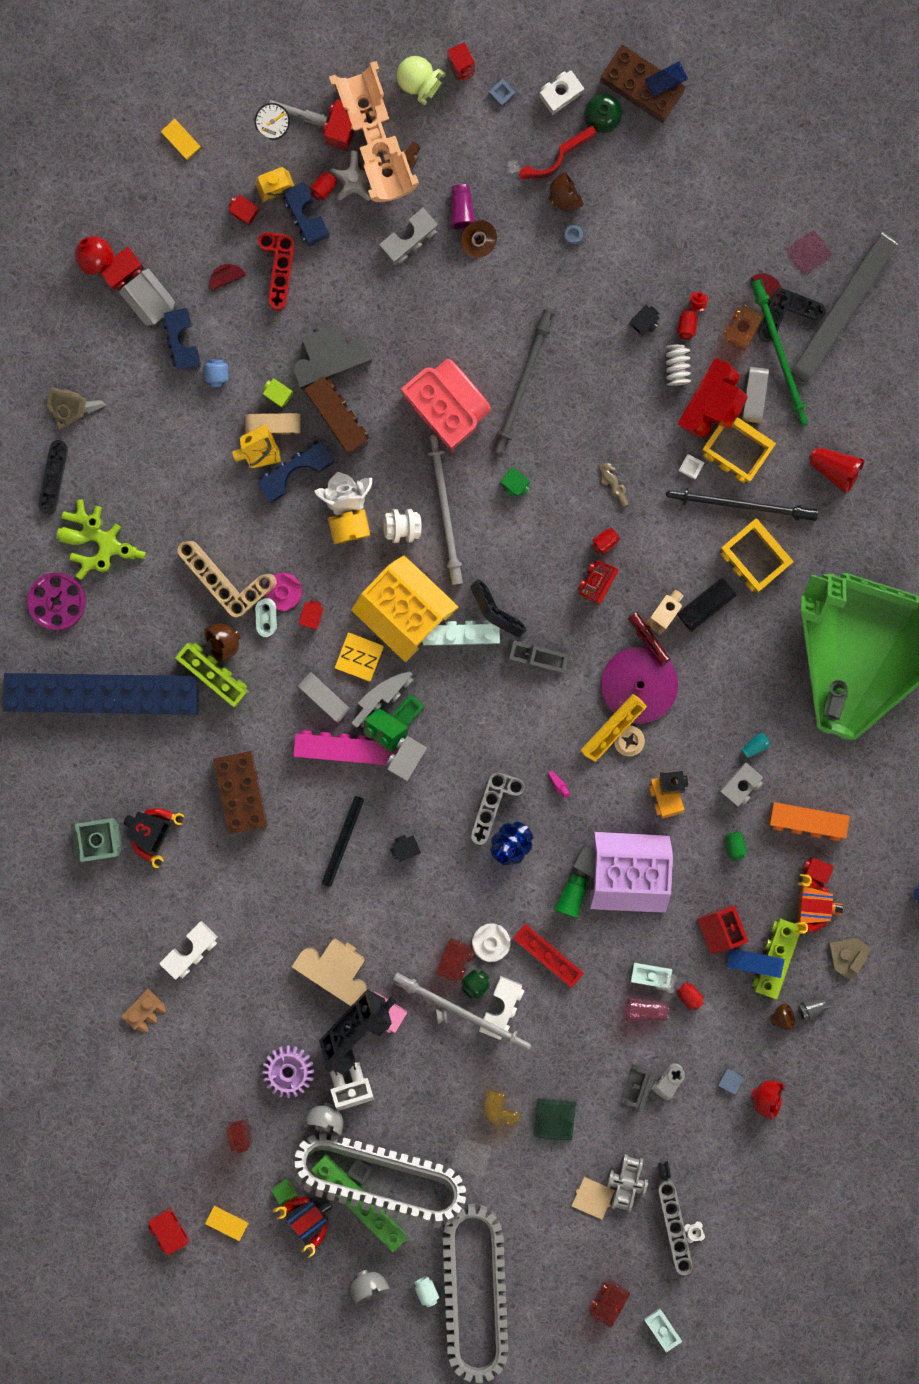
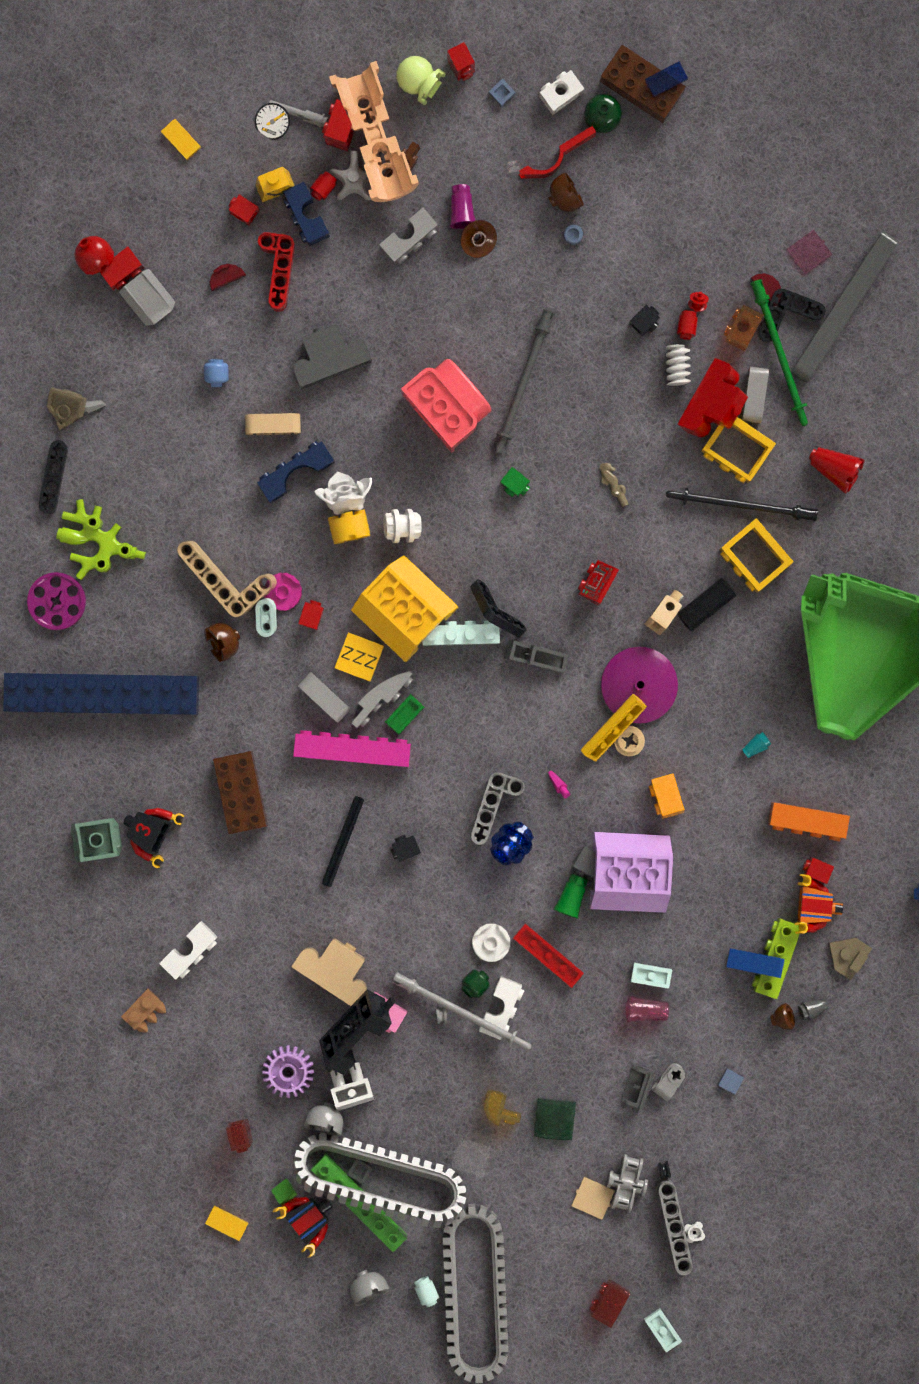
(168, 1231): red brick -> none
(176, 322): dark blue arch -> none
(211, 674): lime brick -> none
(258, 448): yellow torso -> none
(277, 393): lime brick -> none
(336, 416): reddish brown brick -> none
(384, 730): green brick -> none
(406, 758): light grey brick -> none
(453, 564): light grey bar -> none
(454, 959): clear red brick -> none
(605, 541): red brick -> none
(644, 632): dark red pin -> none
(661, 982): clear plate -> none
(666, 785): black brick -> none
(690, 996): red brick -> none
(691, 466): white tile -> none
(722, 929): red slope -> none
(731, 790): light grey brick -> none
(735, 846): green brick -> none
(768, 1098): red cylinder -> none
(836, 701): dark grey piece -> none

